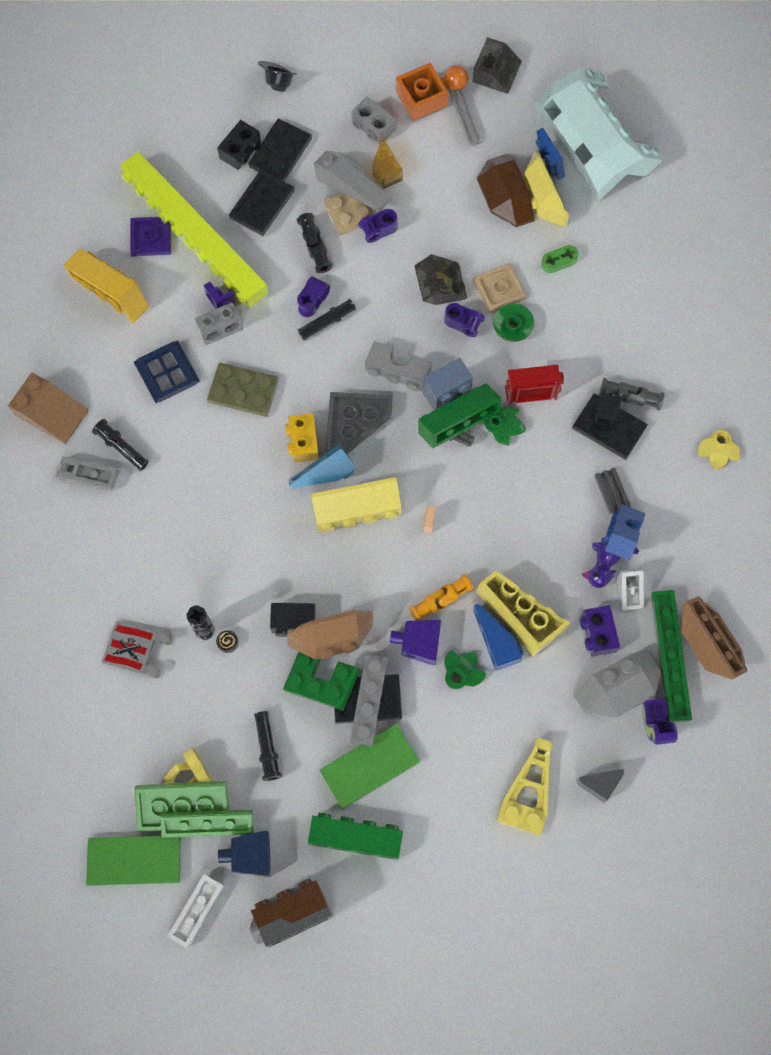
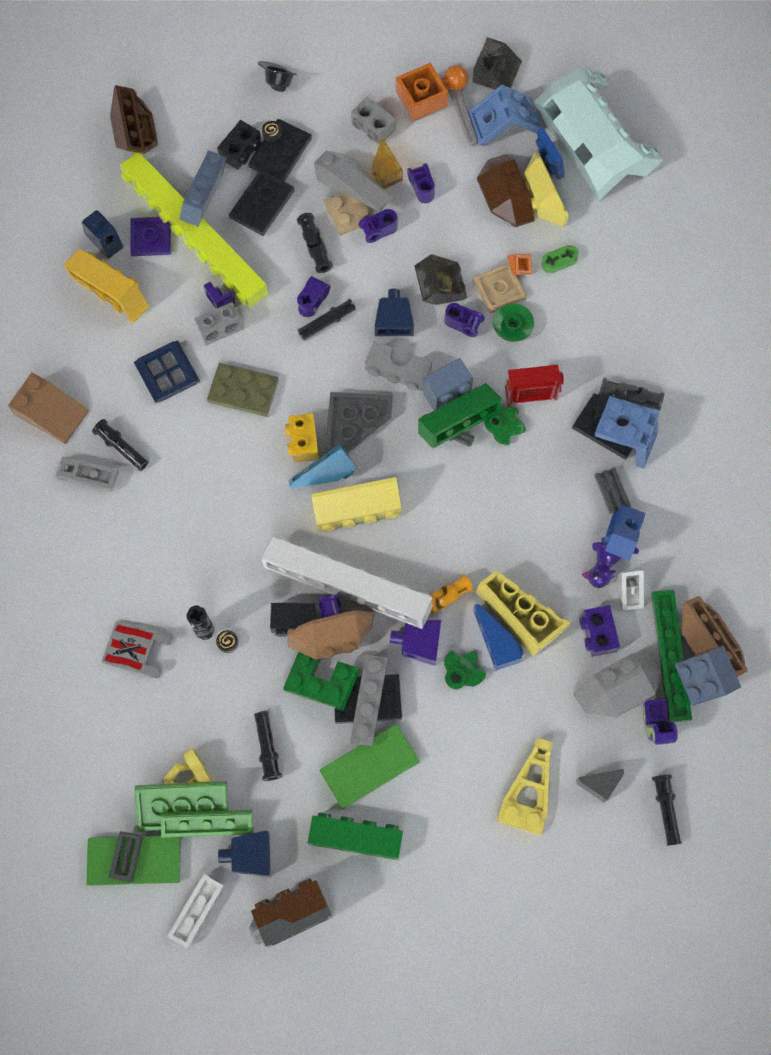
(97, 229): none -> dark blue torso
(132, 122): none -> reddish brown wedge
(139, 838): none -> dark grey tile
(203, 188): none -> sand blue brick
(271, 131): none -> tile
(330, 606): none -> dark purple piece
(348, 582): none -> white brick
(394, 316): none -> dark blue torso
(421, 180): none -> dark purple piece
(429, 519): light nougat tile -> none
(507, 108): none -> medium blue bracket
(520, 264): none -> orange slope
(639, 432): none -> medium blue bracket
(665, 797): none -> black pin
(708, 675): none -> sand blue brick
(718, 452): light yellow plate -> none

